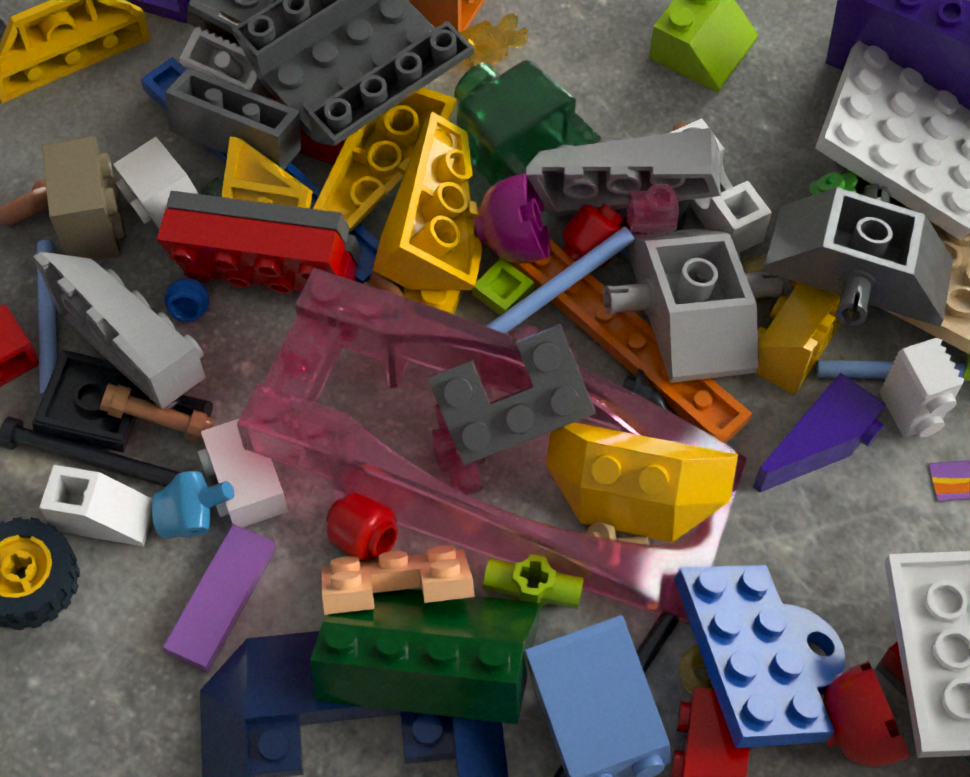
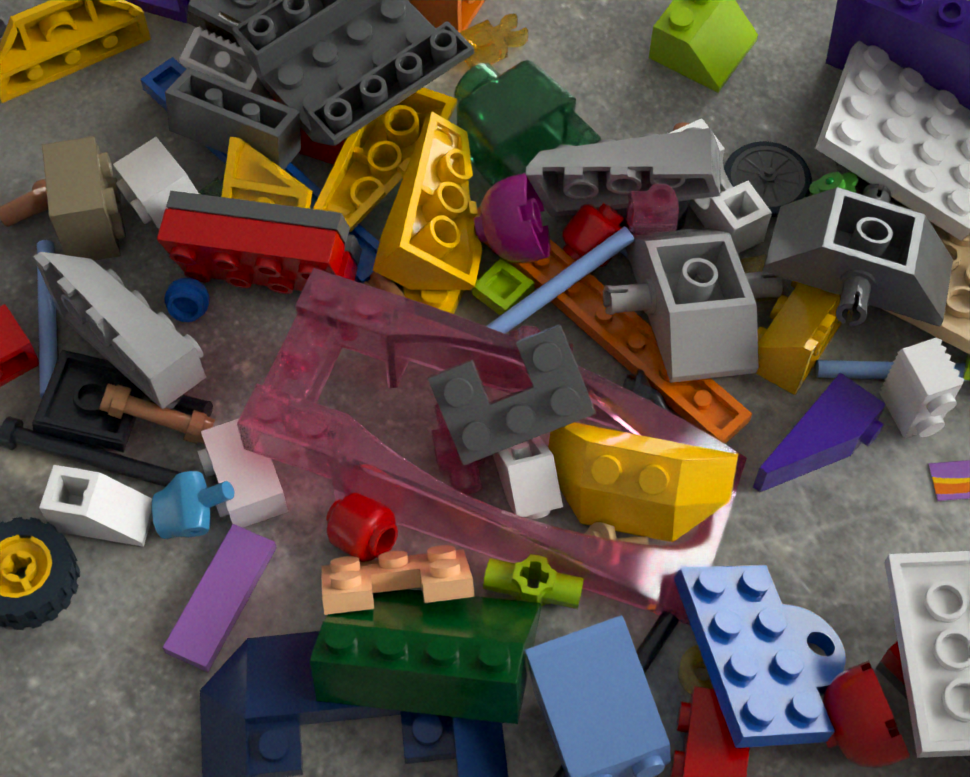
(529, 478): none -> white slope
(772, 170): none -> dark grey wheel

